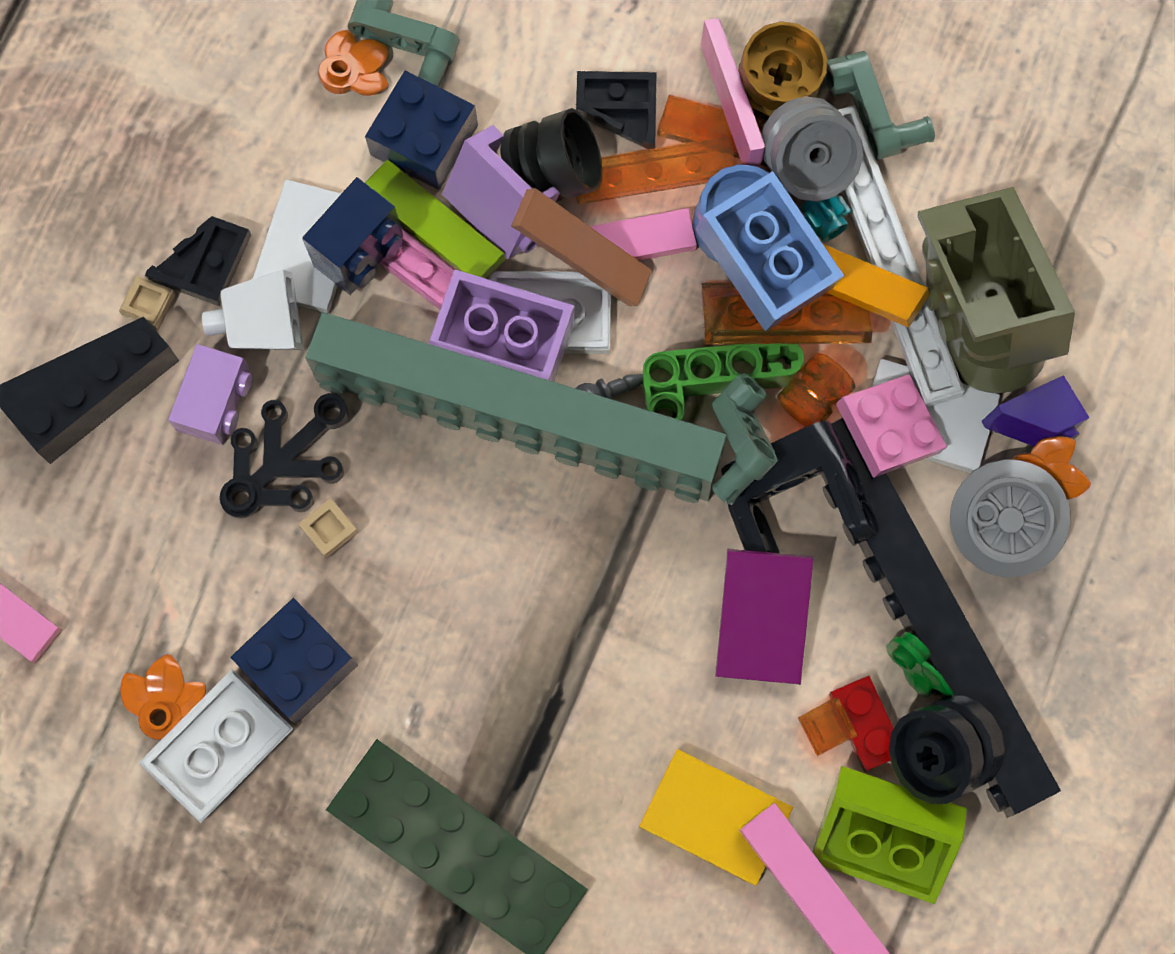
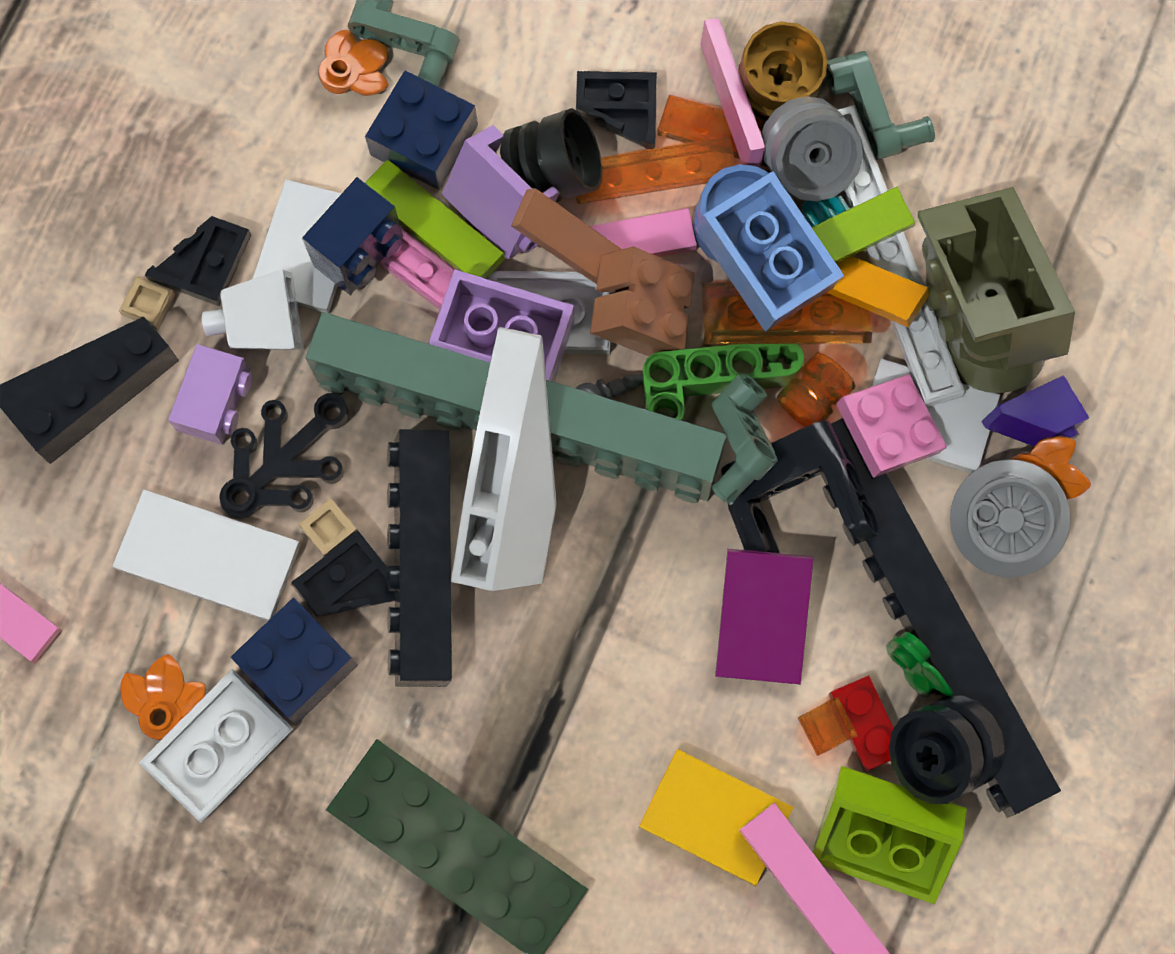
(207, 555): none -> white tile
(345, 579): none -> black wing
(421, 559): none -> black brick
(510, 474): none -> white wedge
(649, 313): none -> nougat piece
(865, 225): none -> lime tile

